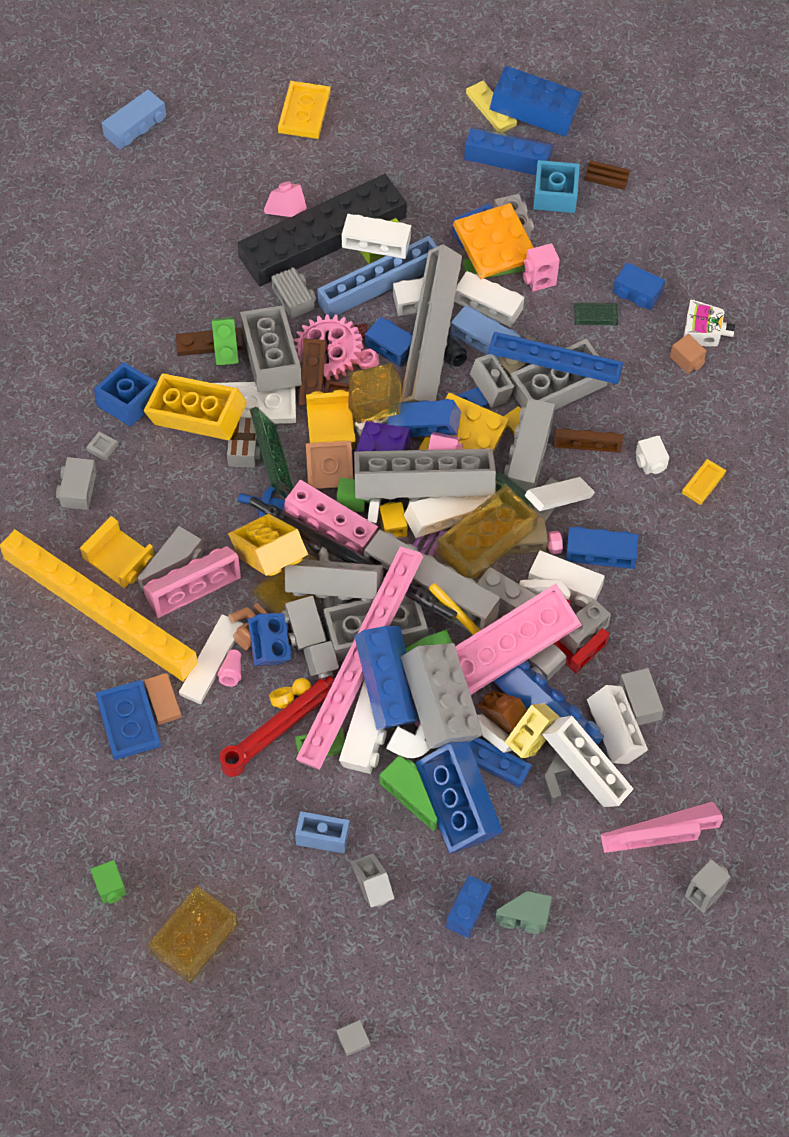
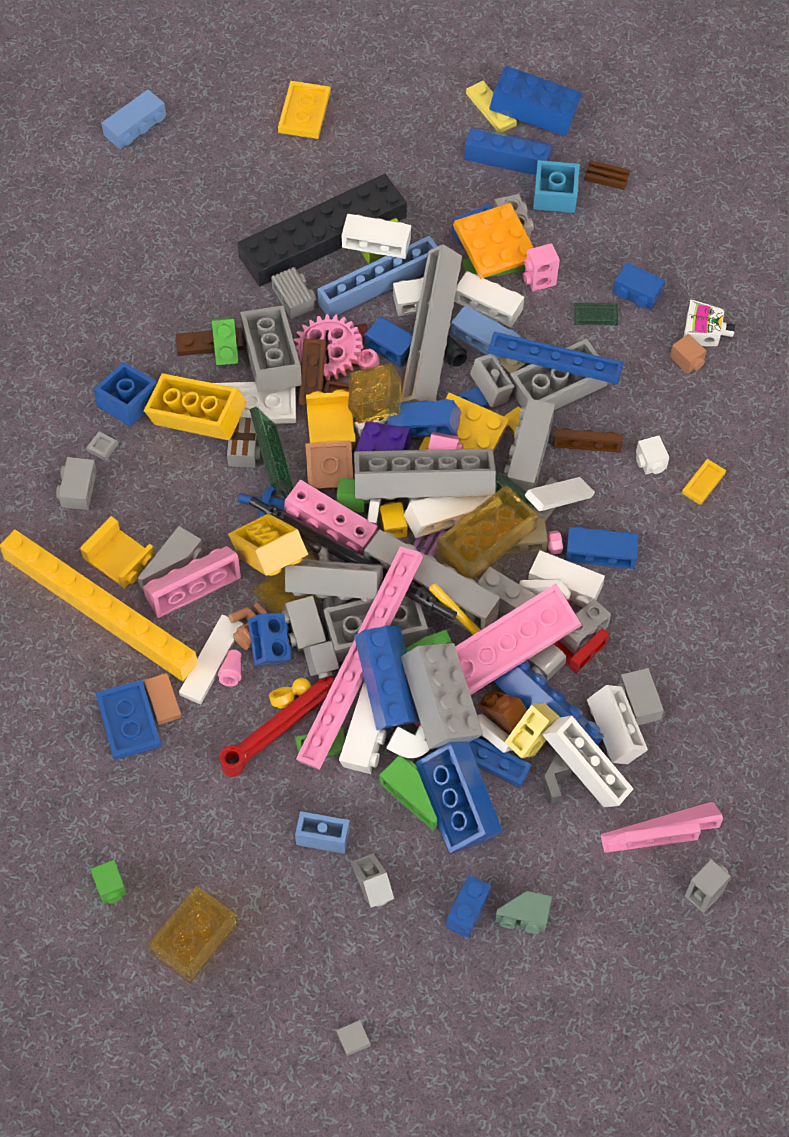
(286, 200): bright pink slope -> none

